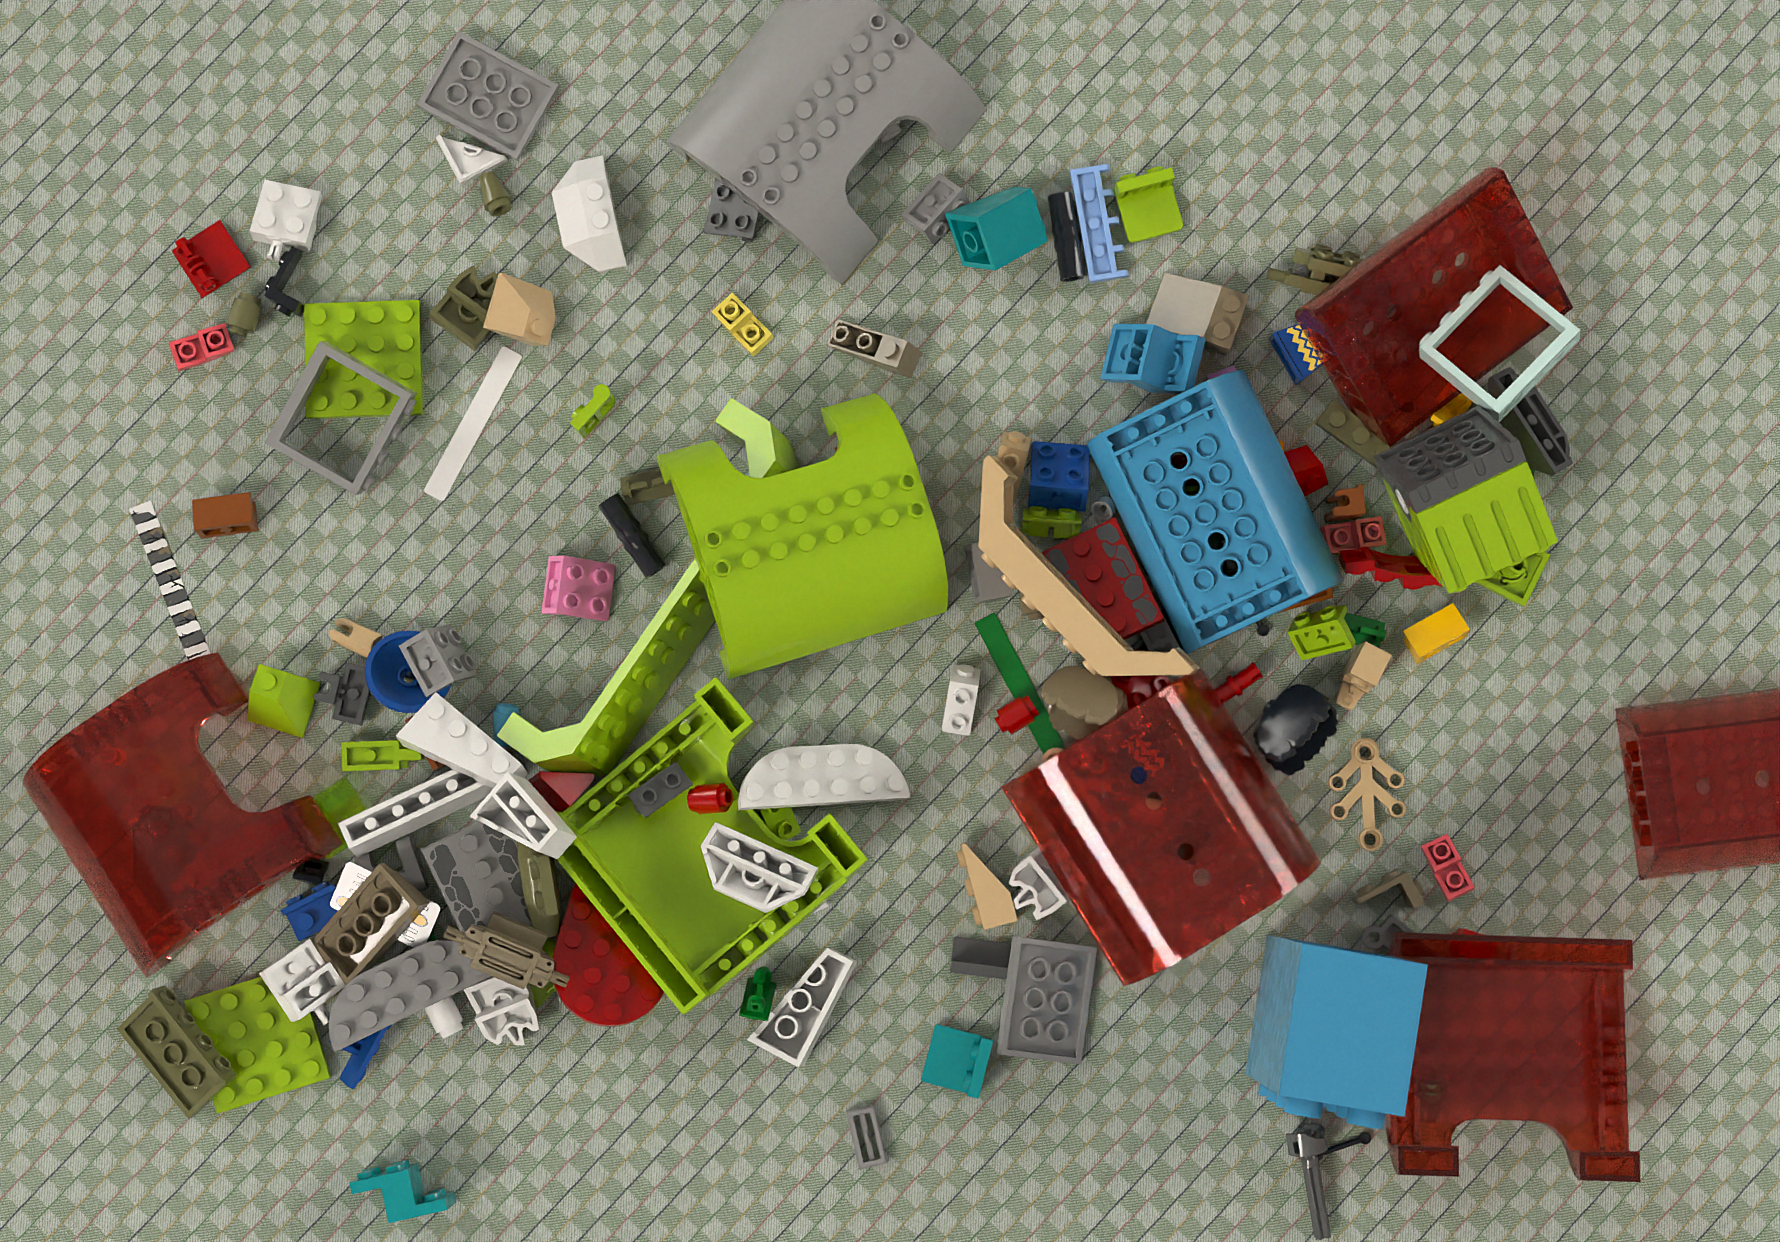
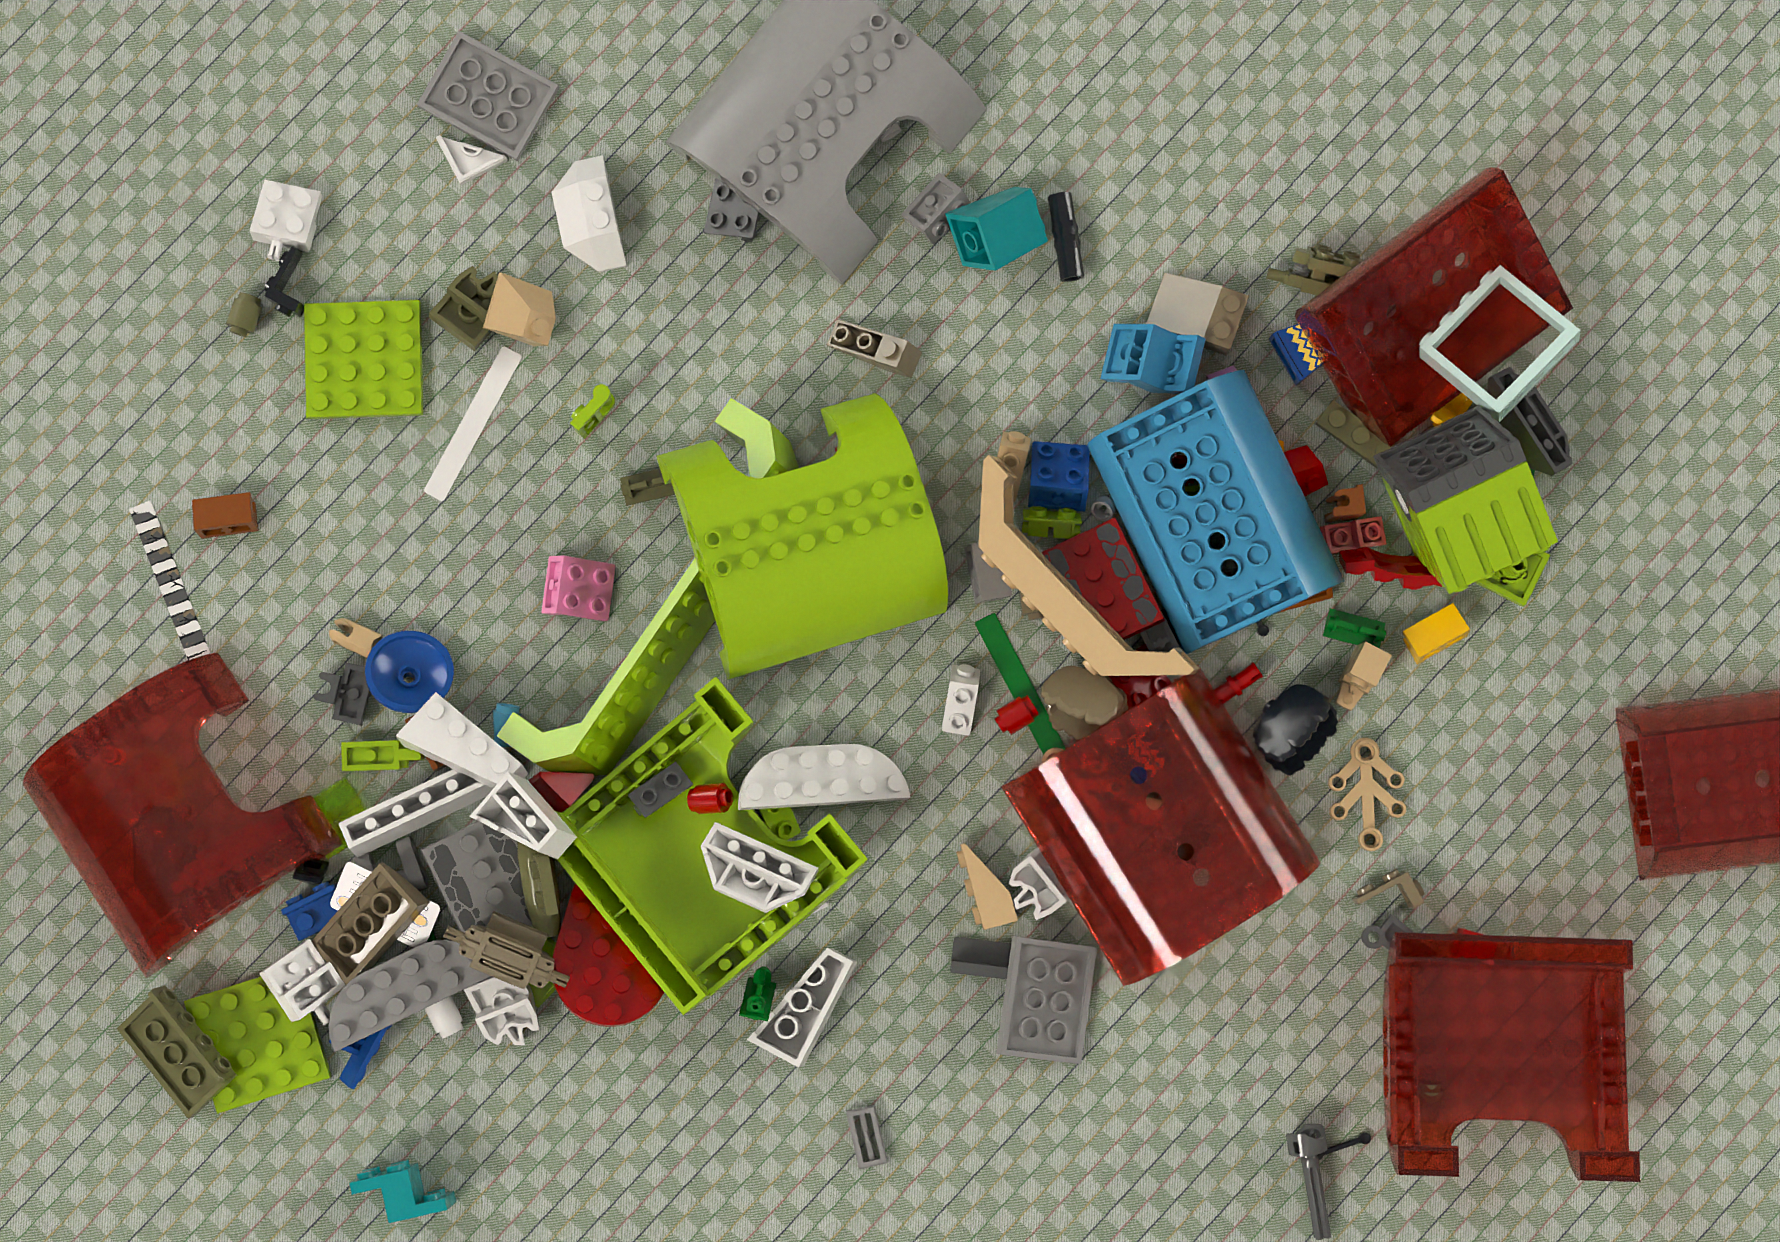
(201, 347): coral slope -> none
(210, 258): red hinge -> none
(281, 700): lime slope -> none
(300, 395): light grey window -> none
(438, 658): light grey bracket -> none
(494, 195): olive cone -> none
(632, 535): black axle -> none
(742, 324): light yellow slope -> none
(957, 1060): teal bracket -> none
(1095, 224): light blue hinge -> none
(1148, 204): lime bracket -> none
(1321, 632): lime bracket -> none
(1335, 1030): dark azure brick -> none
(1447, 868): coral slope -> none

